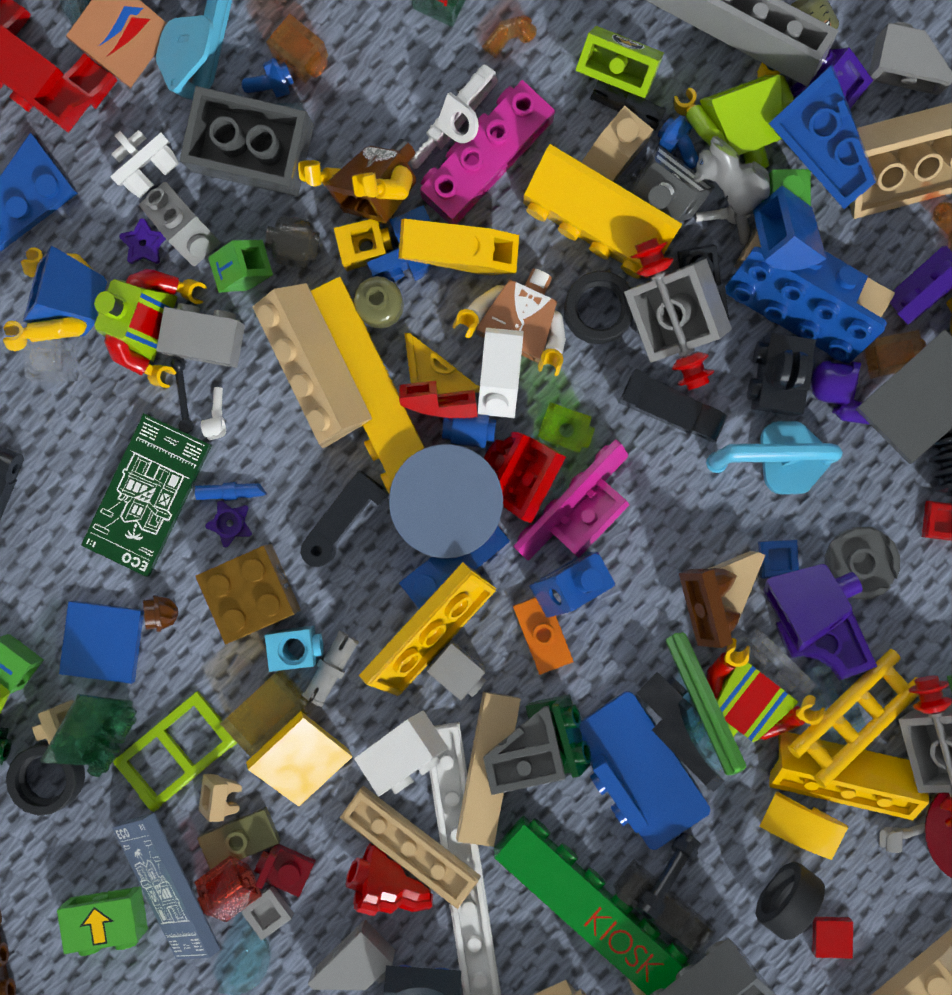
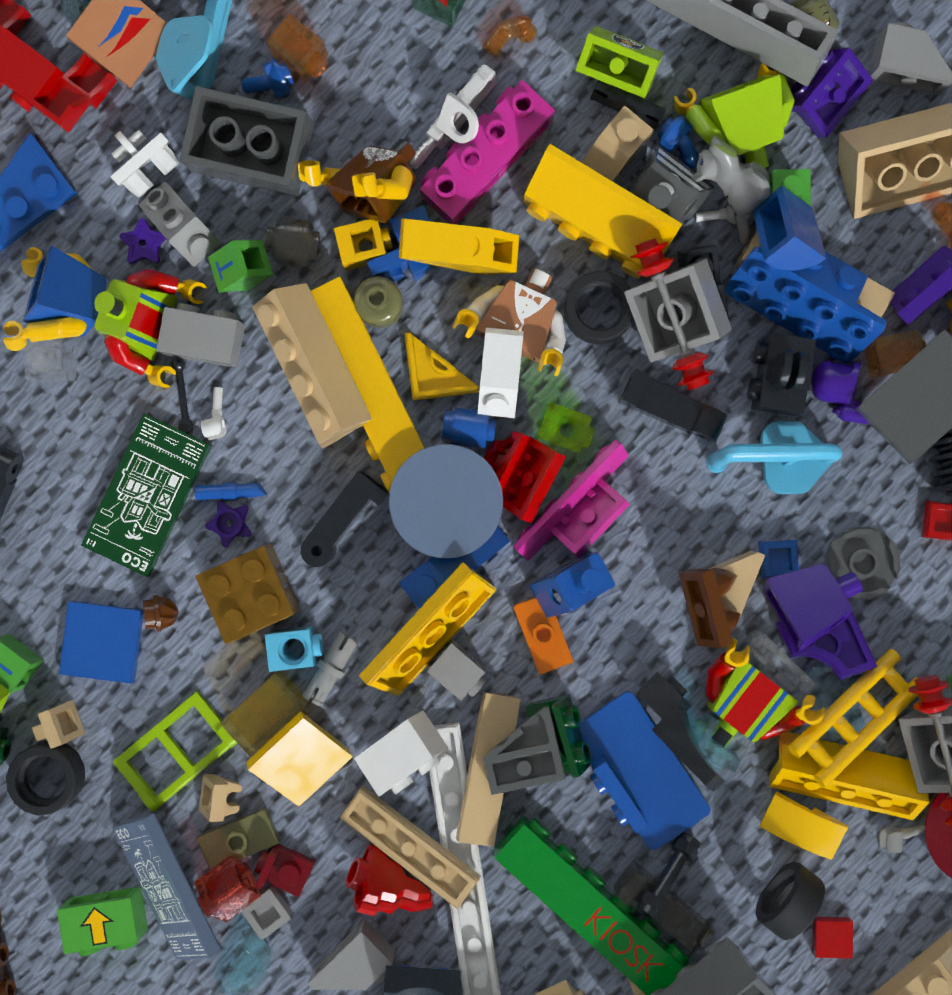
(91, 733): clear green hinge -> none
(424, 398): red slope -> none
(706, 704): bright green axle -> none
(826, 138): blue wing -> none

